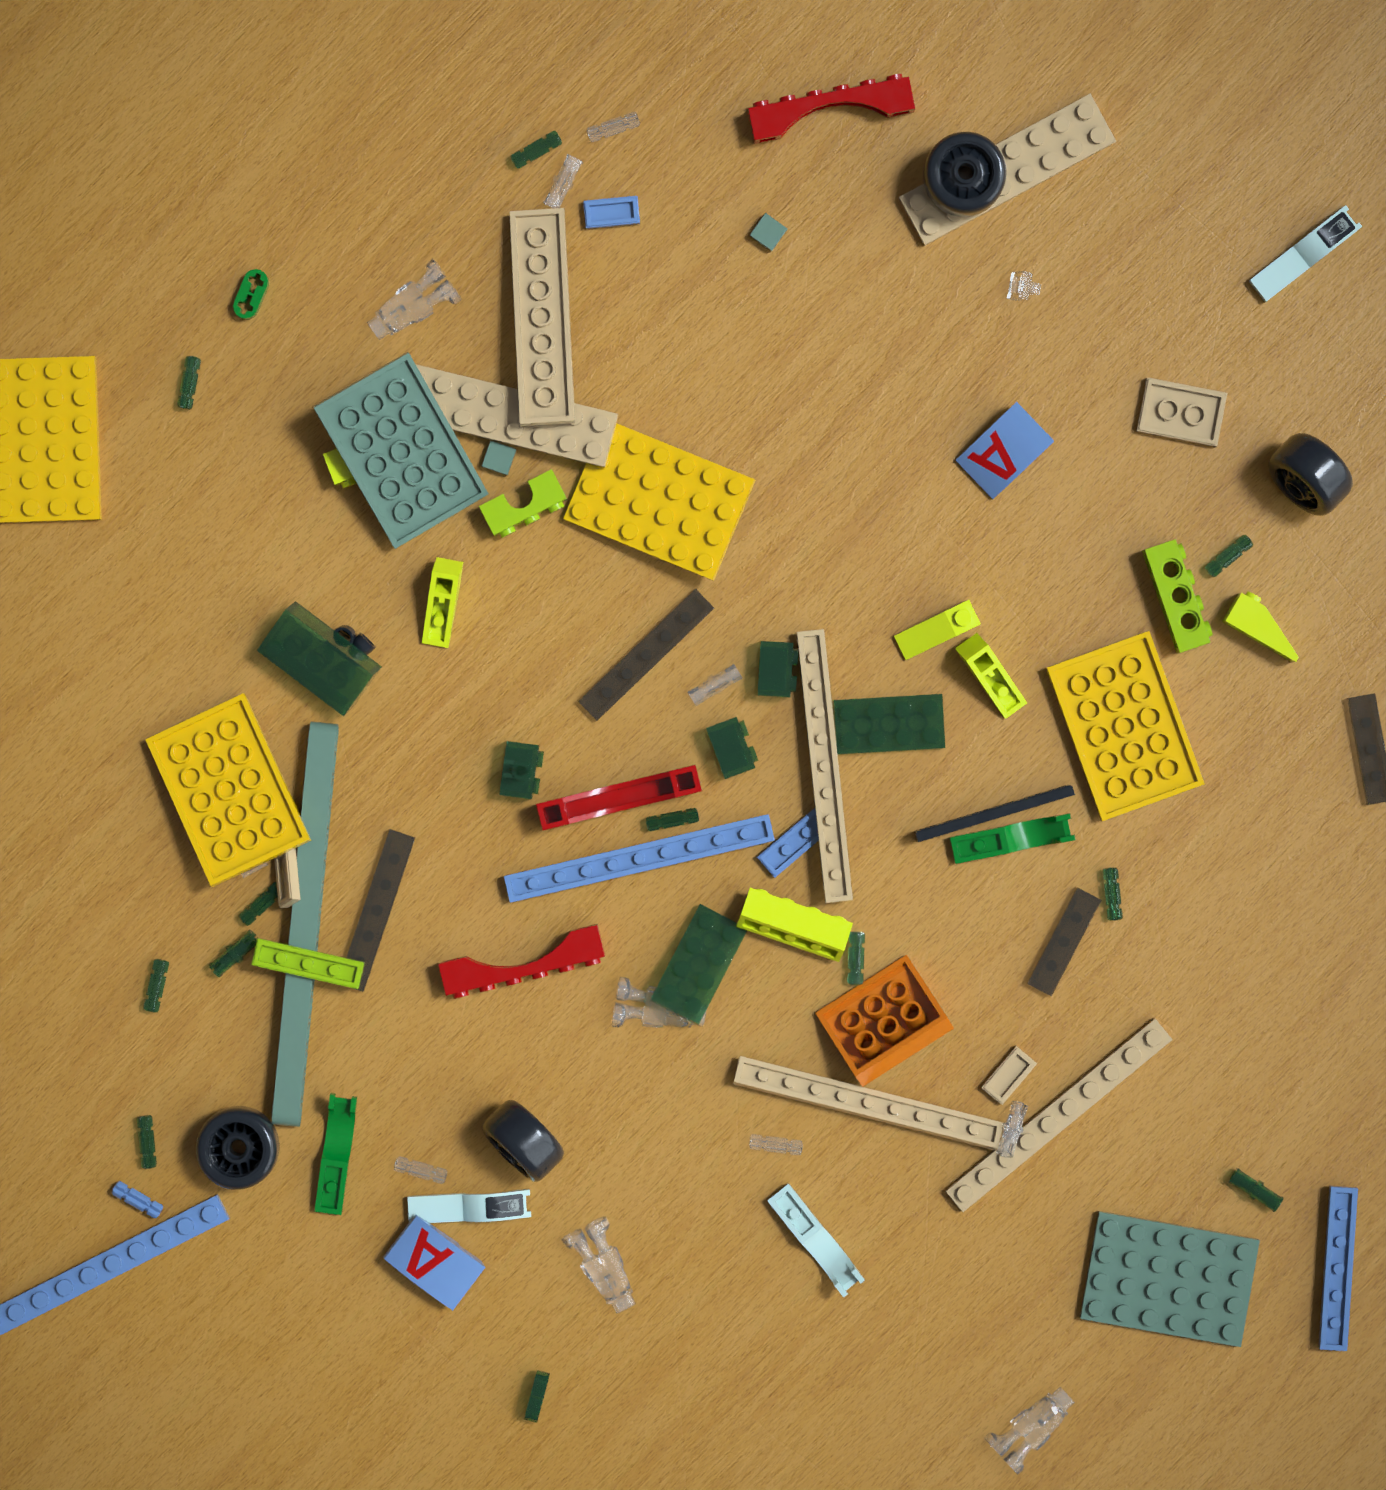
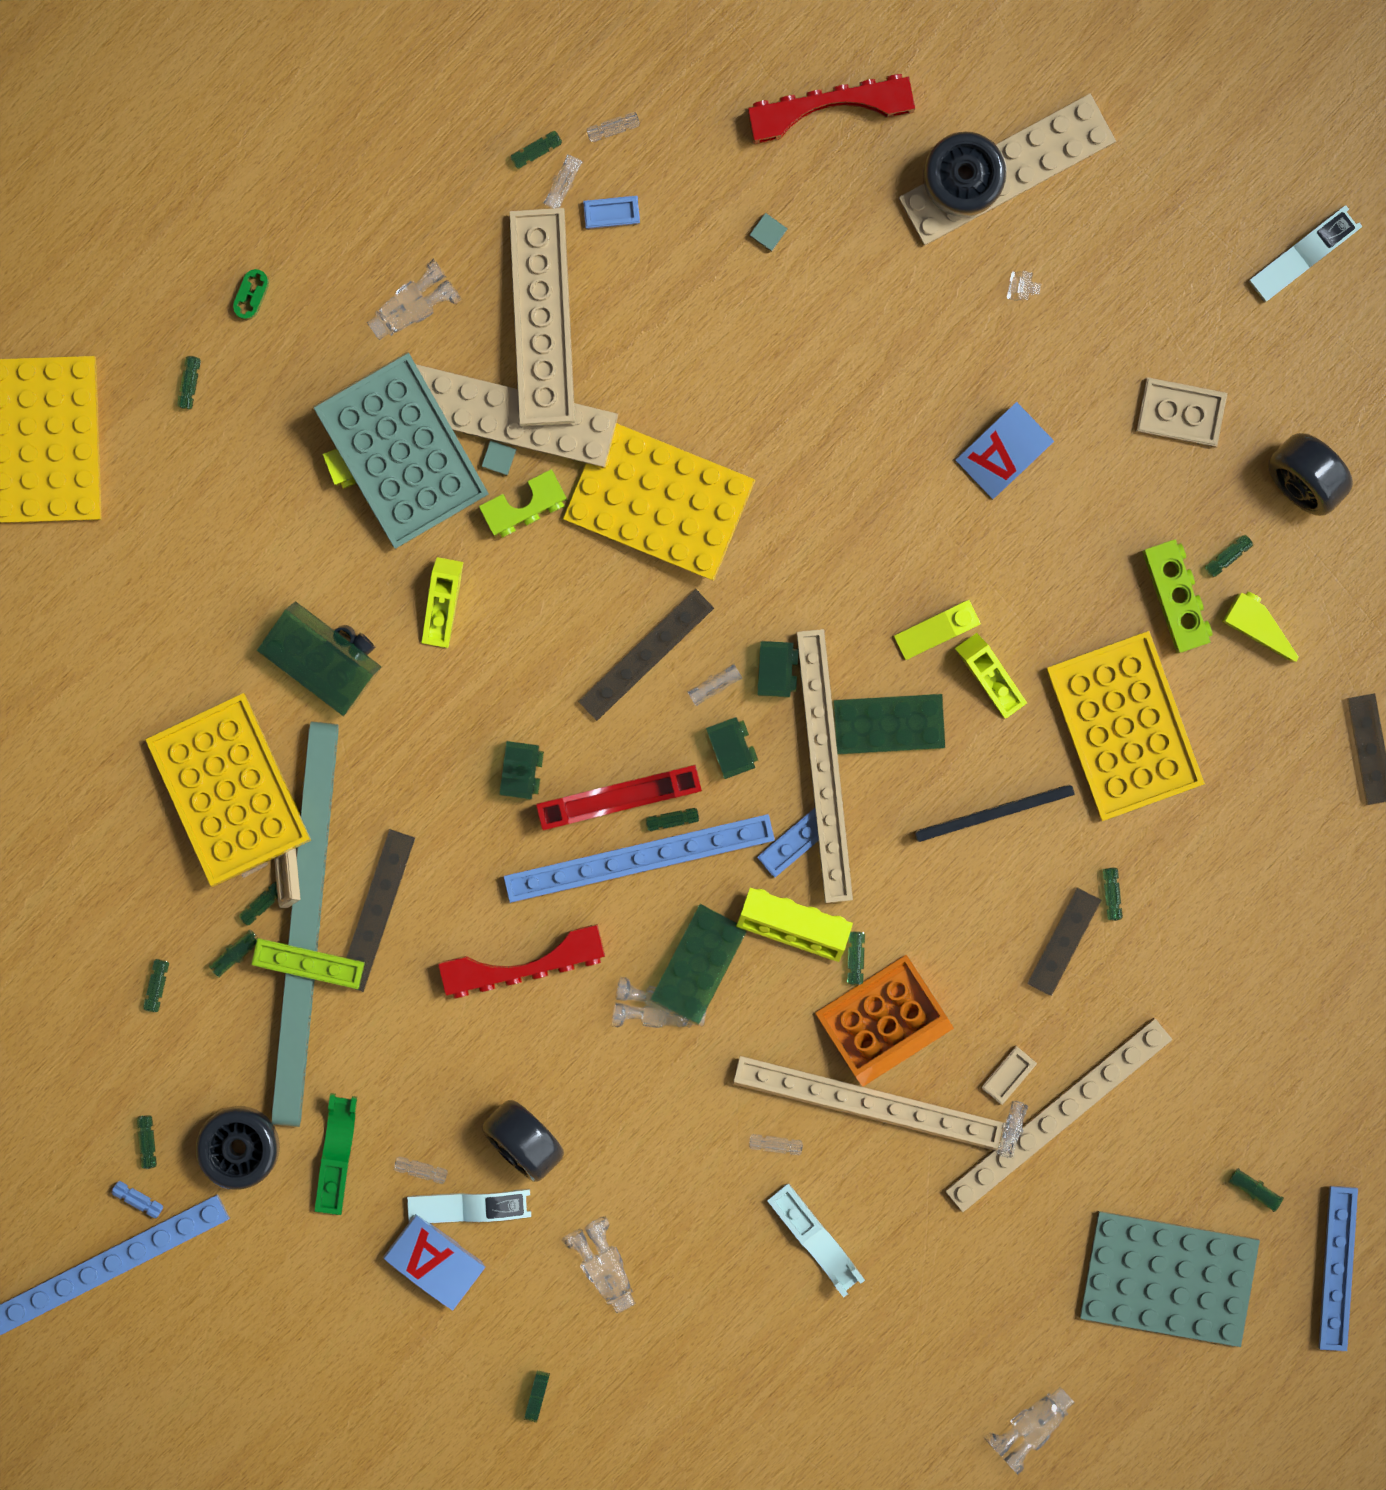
(1011, 838): green piece -> none

